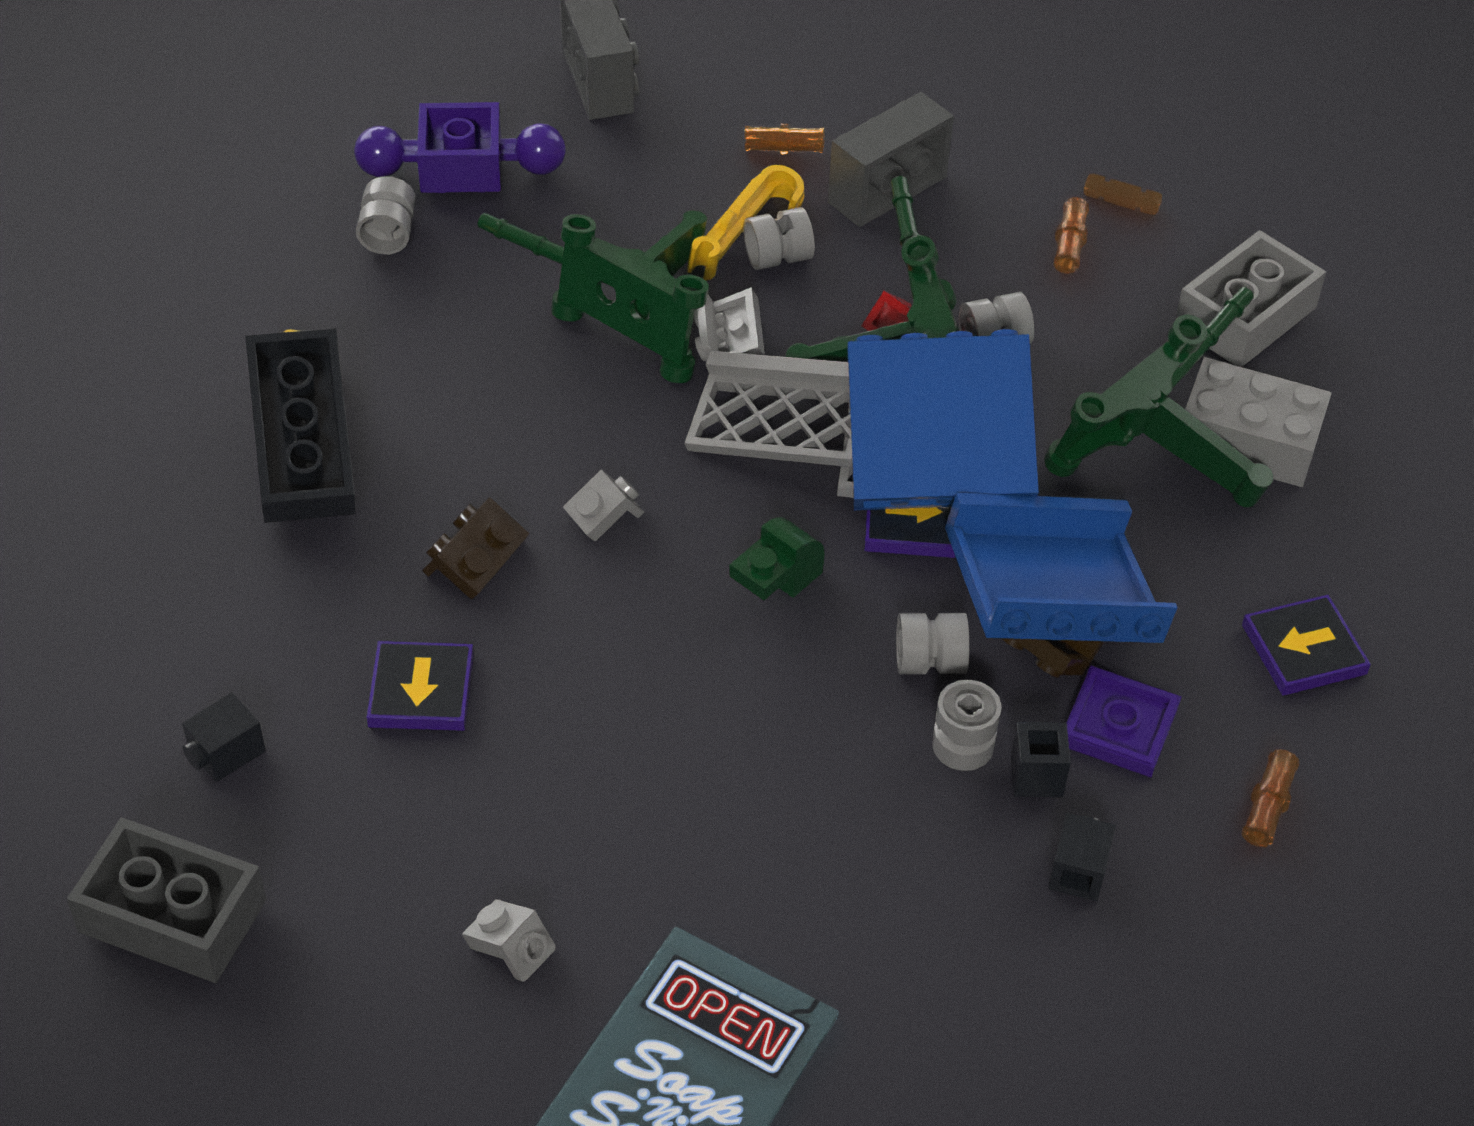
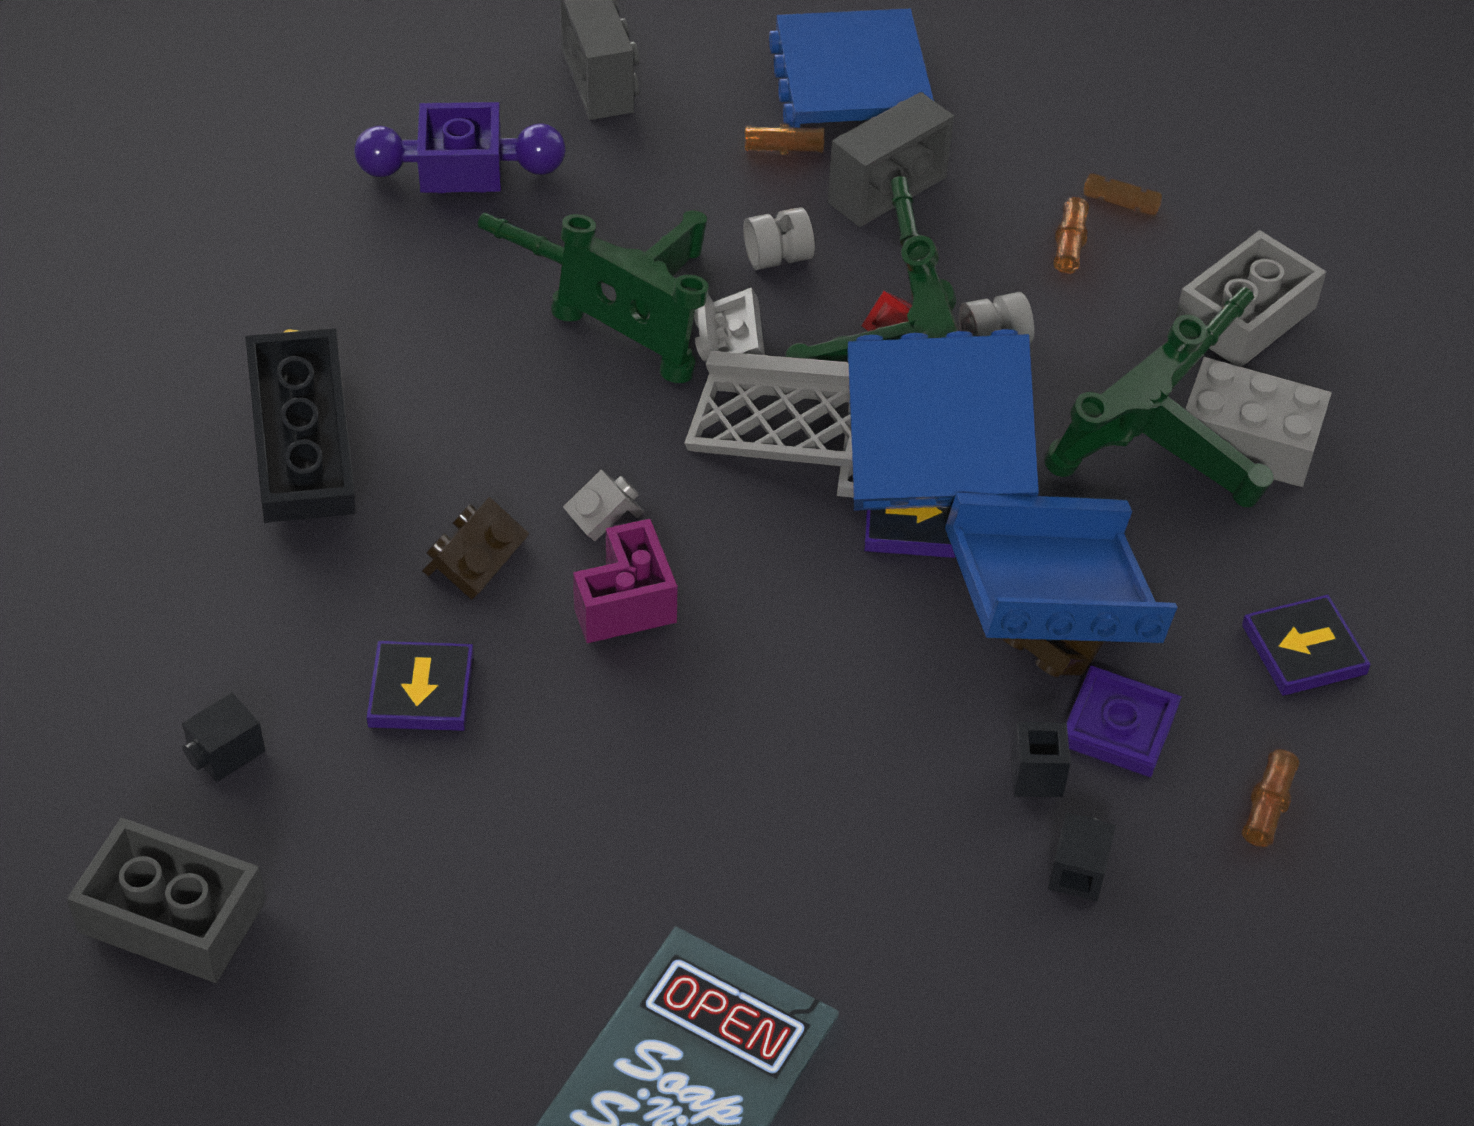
(386, 215): light grey wheel -> none
(512, 935): light grey bracket -> none
(631, 590): none -> magenta brick
(771, 182): yellow piece -> none
(779, 560): dark green brick -> none
(846, 64): none -> blue panel
(932, 643): light grey wheel -> none
(966, 725): light grey wheel -> none

